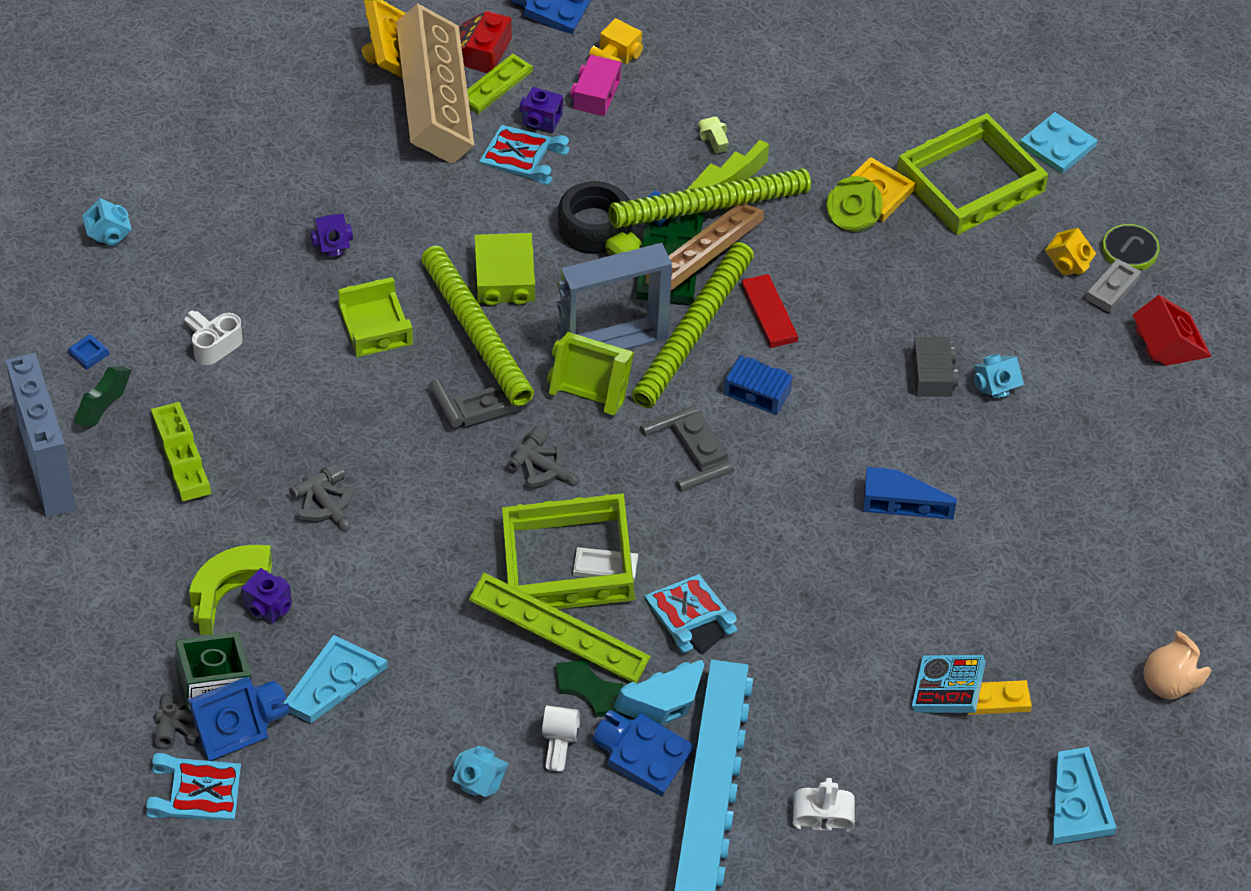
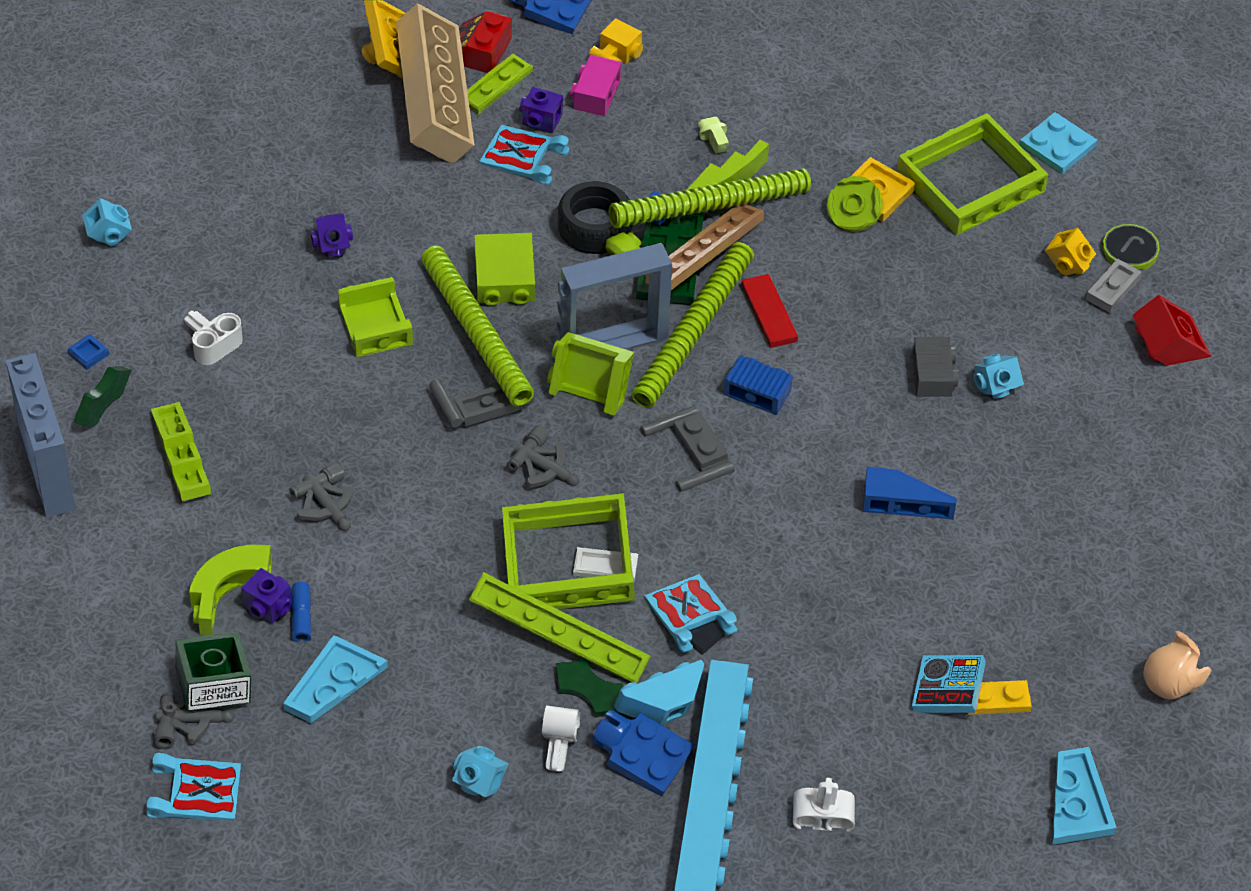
(236, 715): blue plate -> none
(301, 607): none -> blue piece

